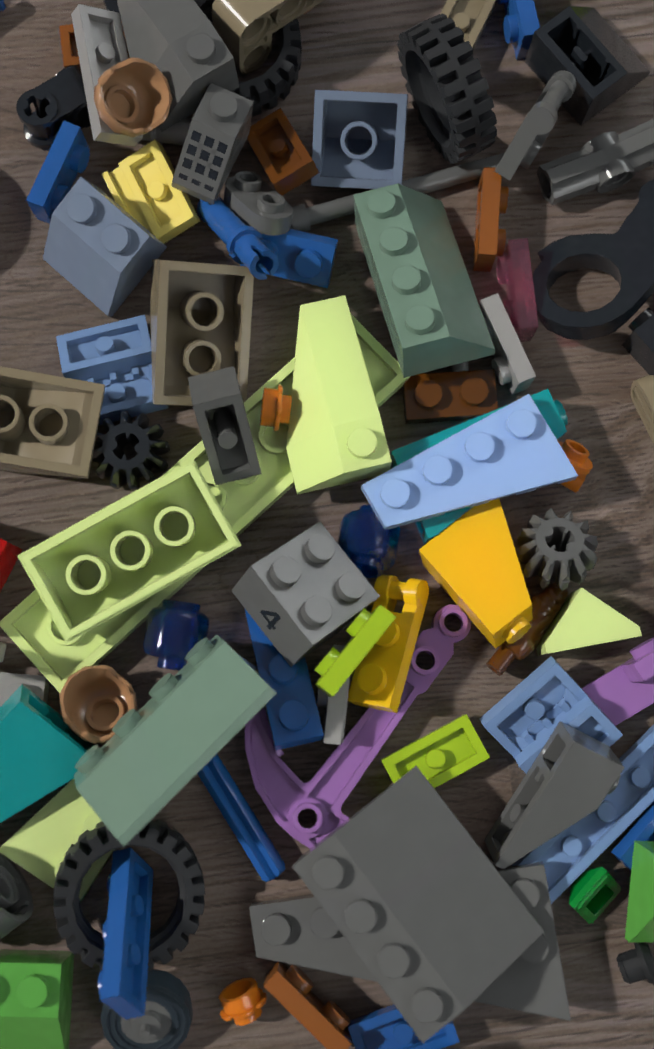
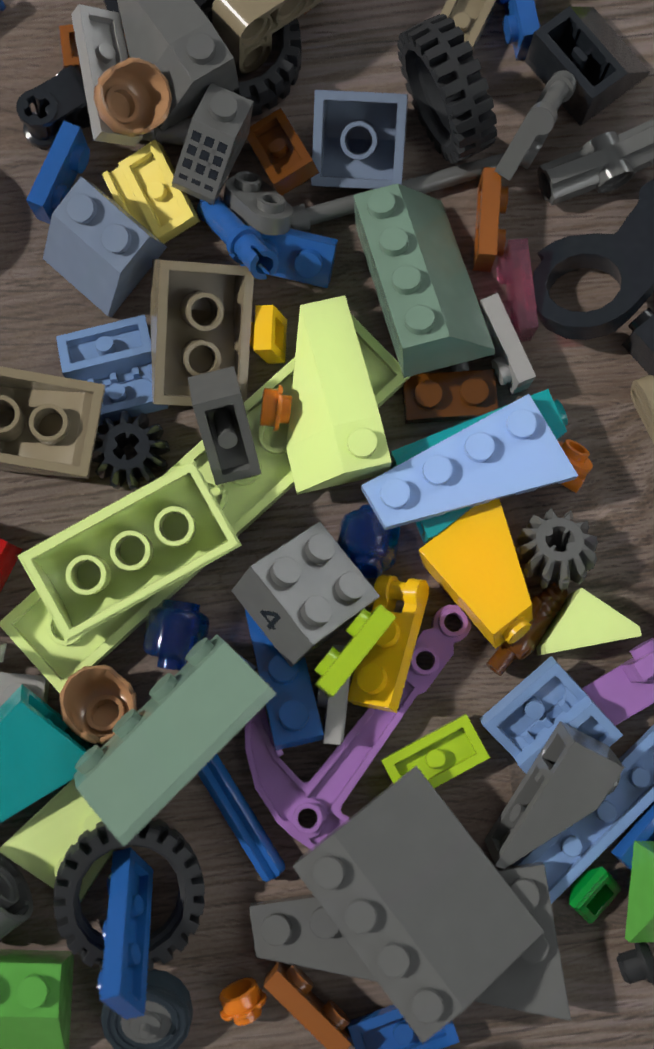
(269, 334): none -> yellow plate

